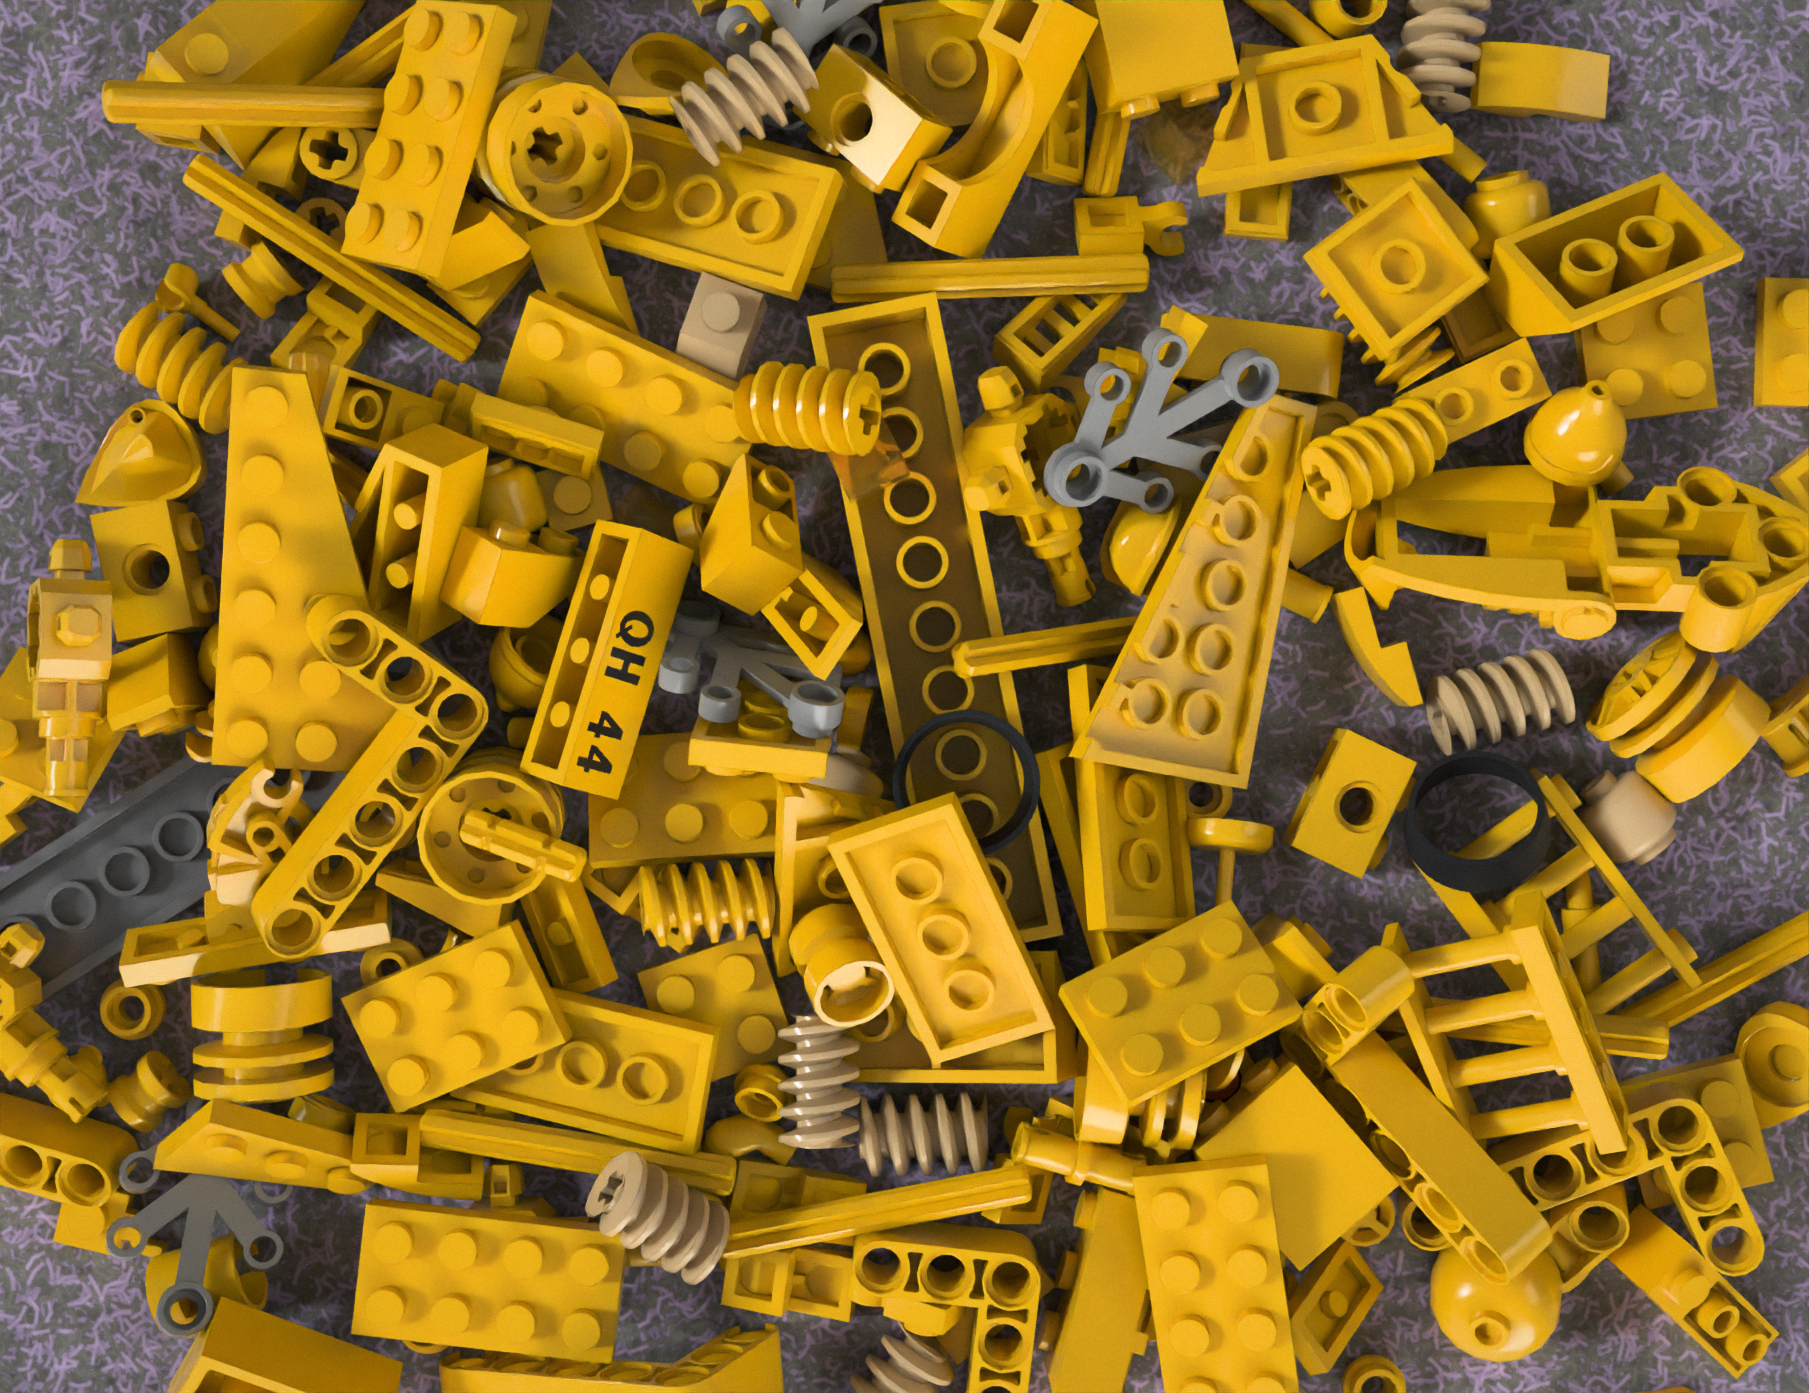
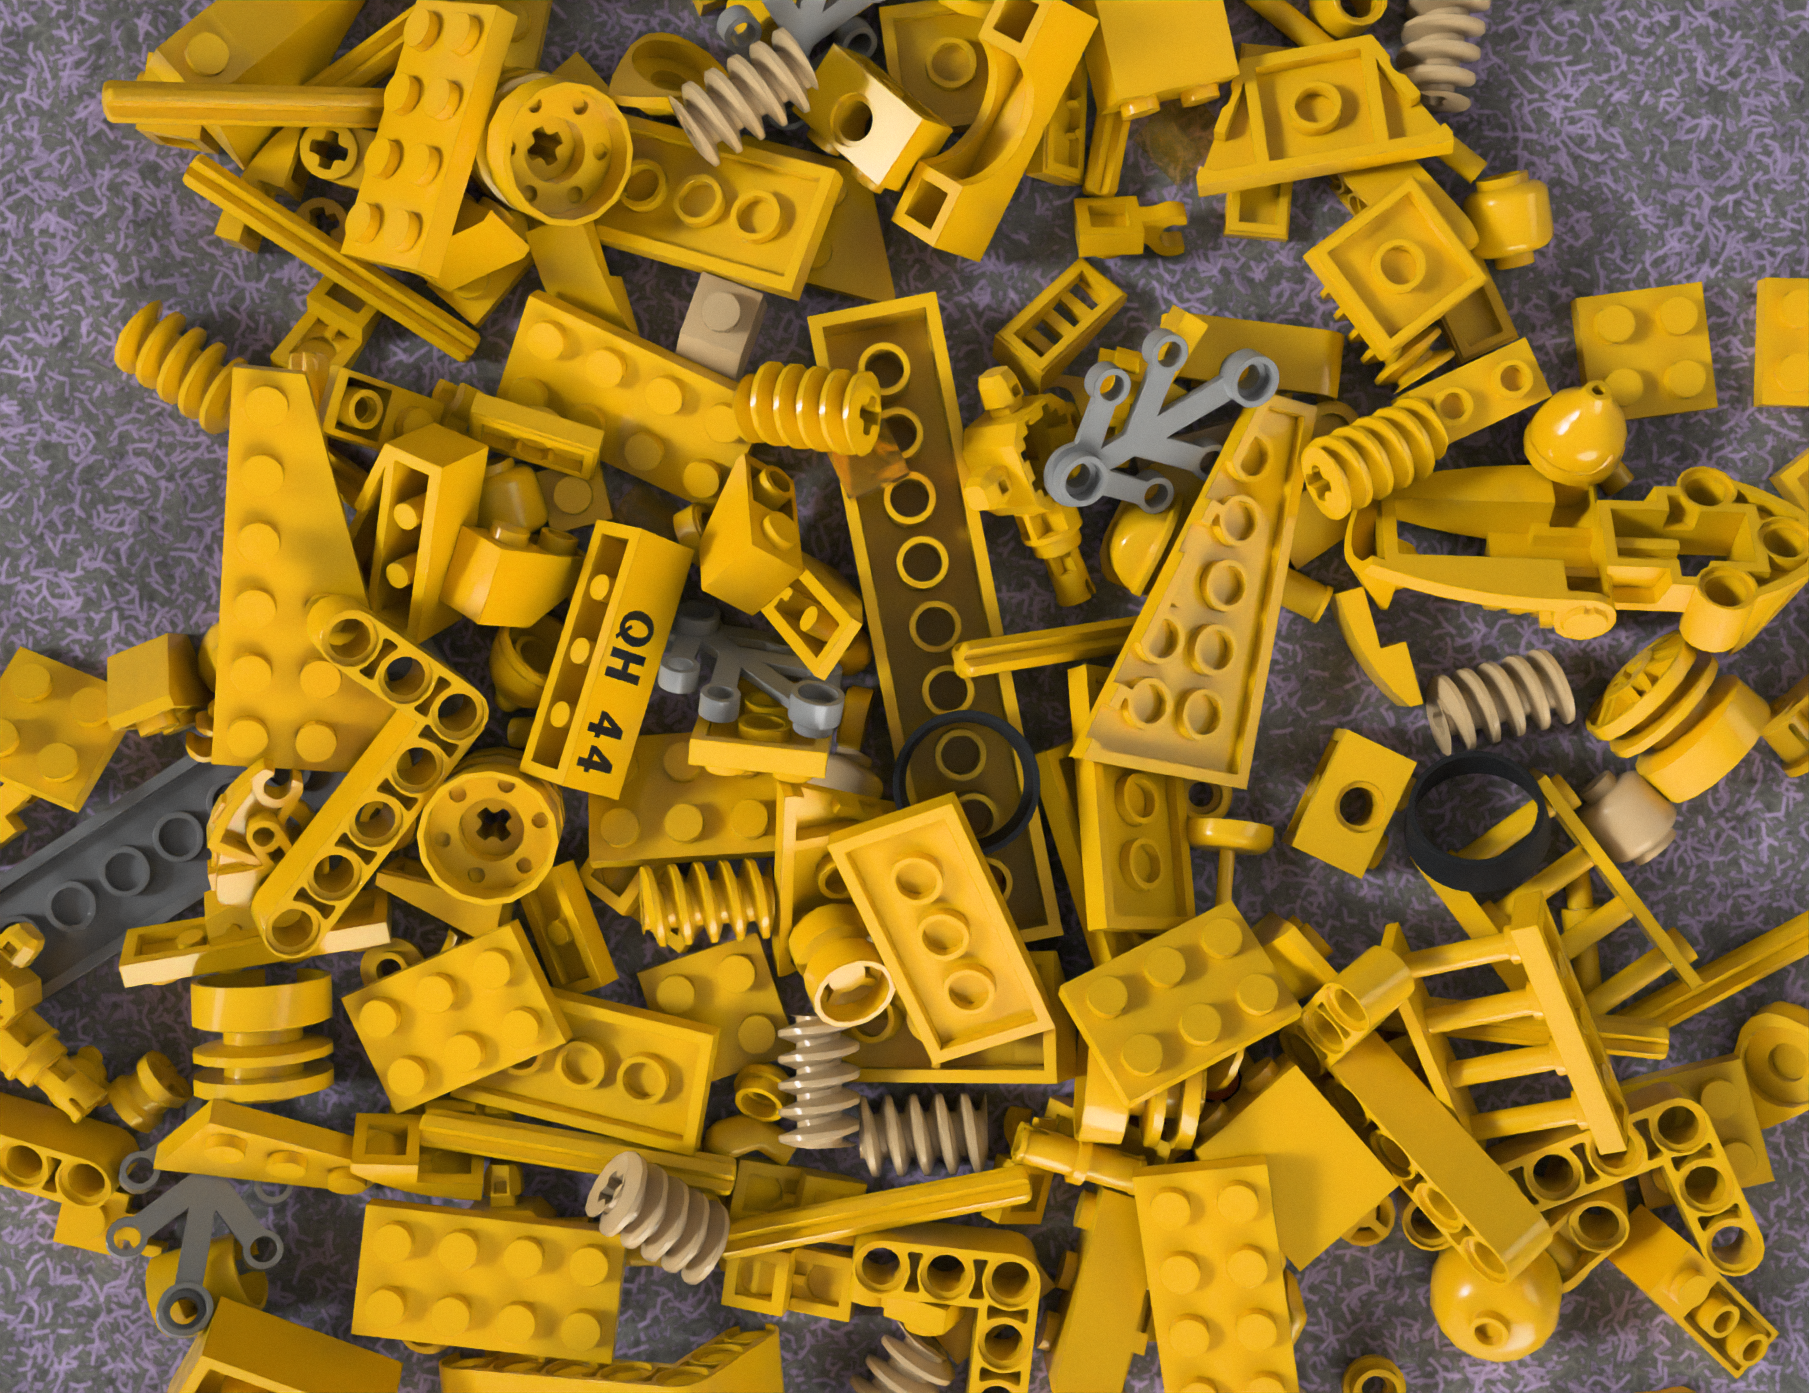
(68, 662): yellow piece -> none
(119, 1022): yellow plate -> none
(128, 545): yellow brick -> none
(145, 459): yellow piece -> none
(179, 294): yellow hand -> none
(262, 279): yellow wheel -> none
(322, 1112): yellow tile -> none
(523, 845): yellow axle -> none
(990, 277): yellow axle -> none
(1331, 1305): yellow plate -> none
(1540, 80): yellow slope -> none
(1604, 257): yellow slope -> none

